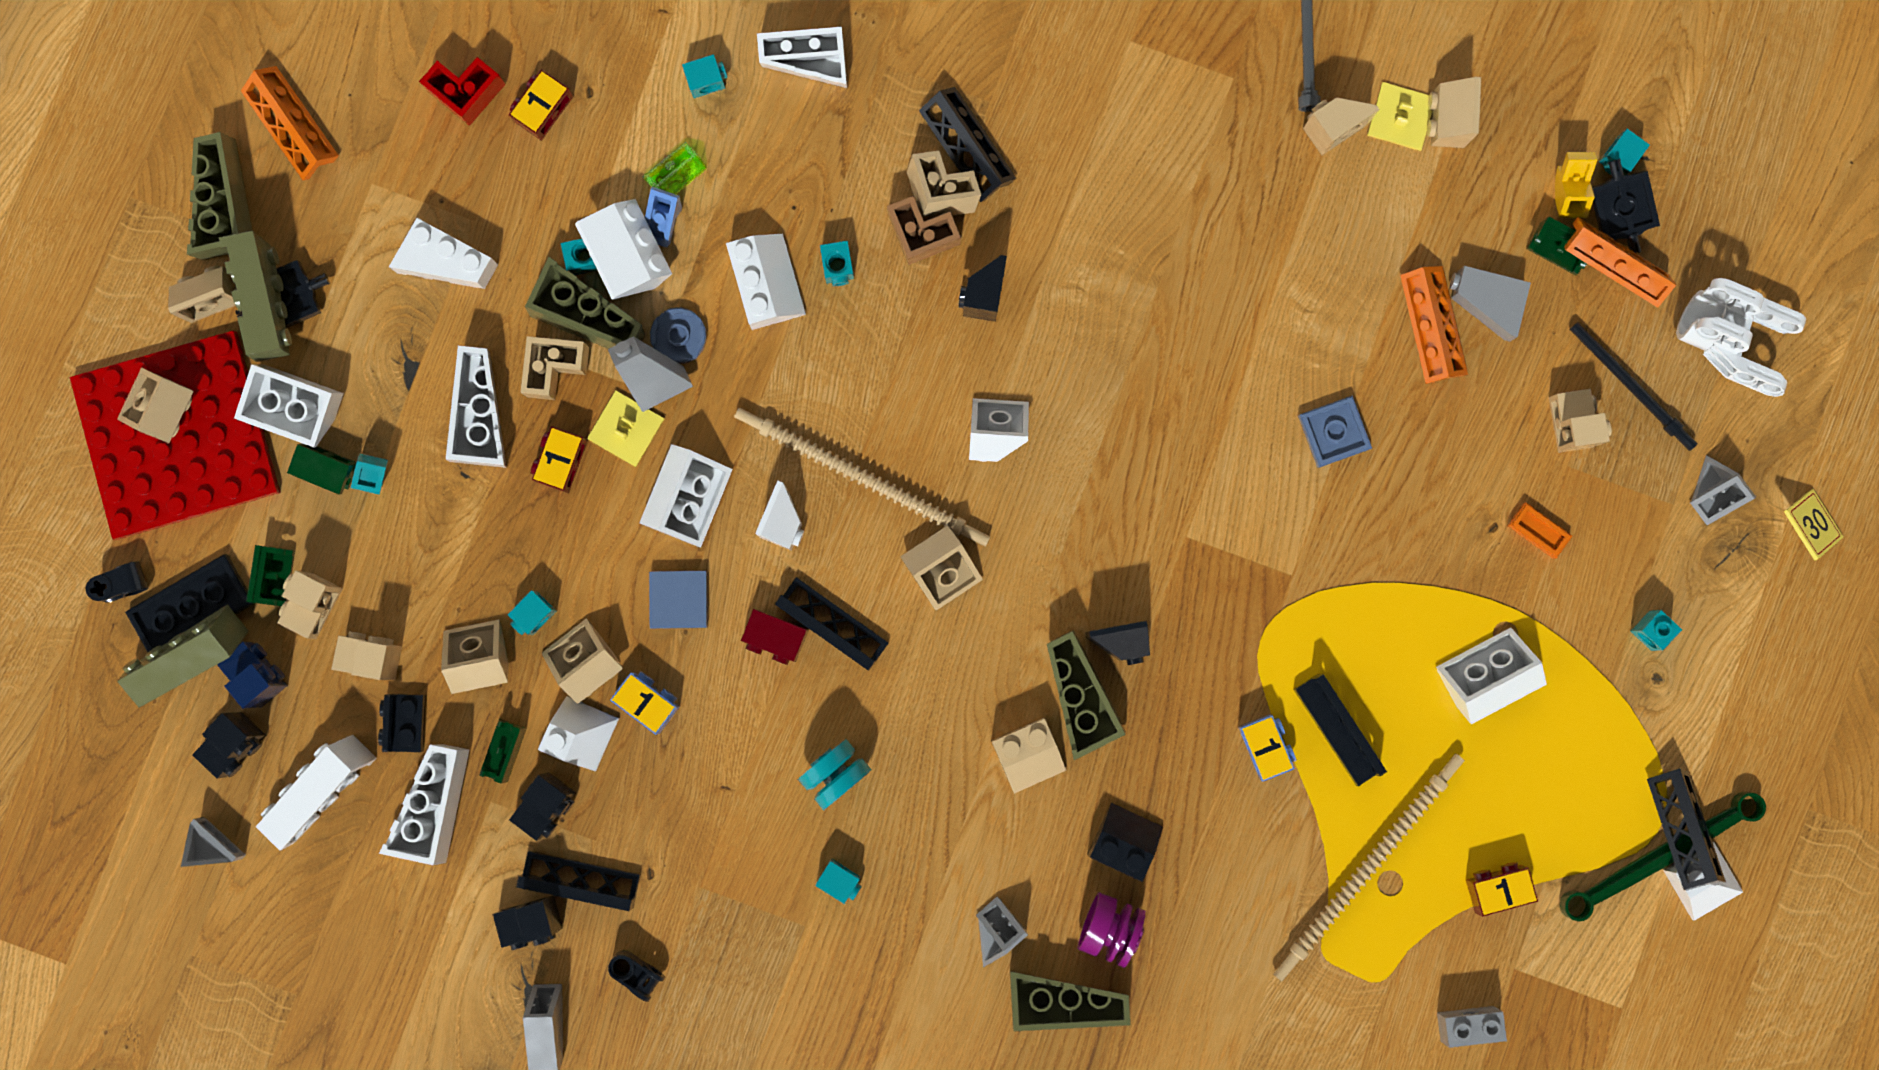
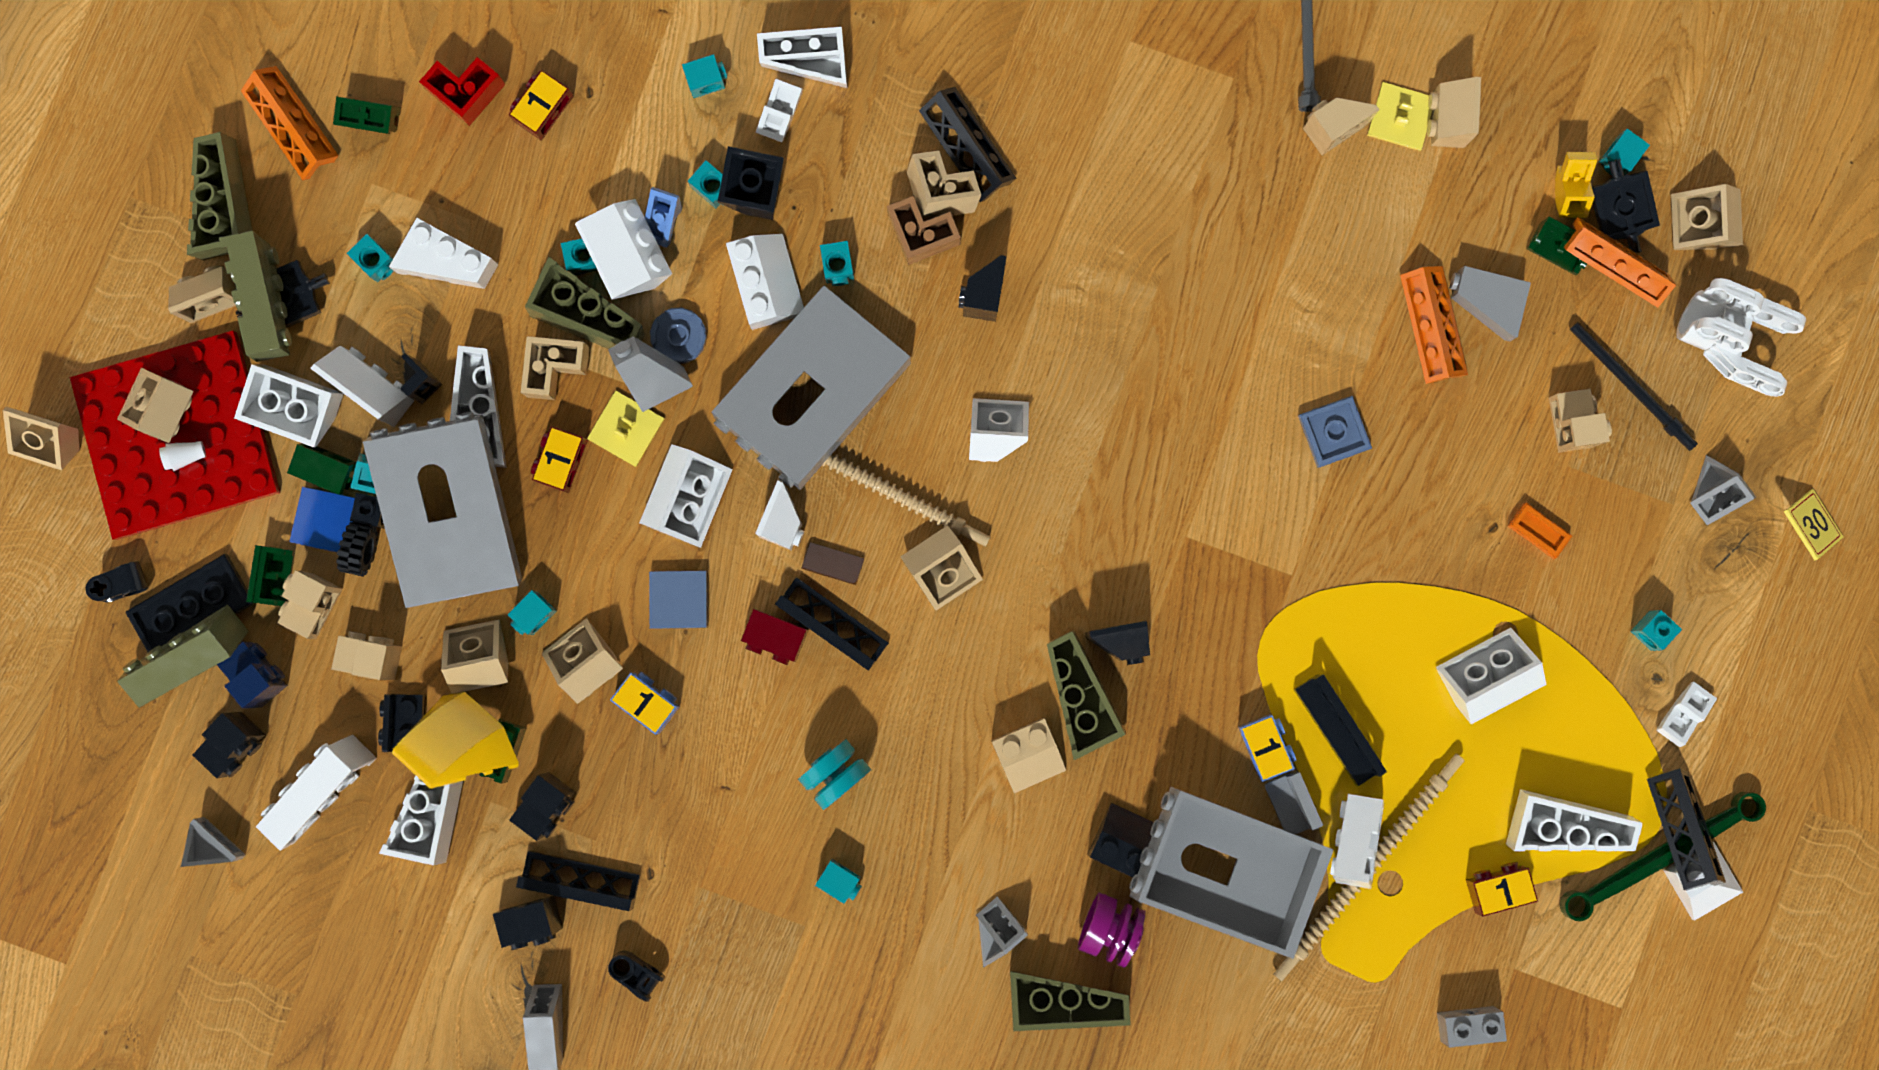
(40, 439): none -> tan slope
(181, 454): none -> white cone
(321, 519): none -> blue slope
(357, 549): none -> black tyre
(363, 251): none -> teal brick
(364, 384): none -> white slope
(365, 115): none -> dark green hinge
(366, 511): none -> black brick
(422, 383): none -> black panel
(451, 554): none -> light grey panel
(455, 742): none -> yellow wedge
(578, 734): white slope -> none
(676, 170): clear neon green slope -> none
(700, 179): none -> teal brick
(750, 182): none -> black slope
(779, 110): none -> white slope
(832, 563): none -> reddish brown slope
(842, 356): none -> light grey panel
(1269, 885): none -> light grey panel
(1293, 803): none -> light grey panel
(1357, 841): none -> white wedge
(1559, 824): none -> white wedge
(1686, 713): none -> white slope
(1707, 218): none -> tan slope

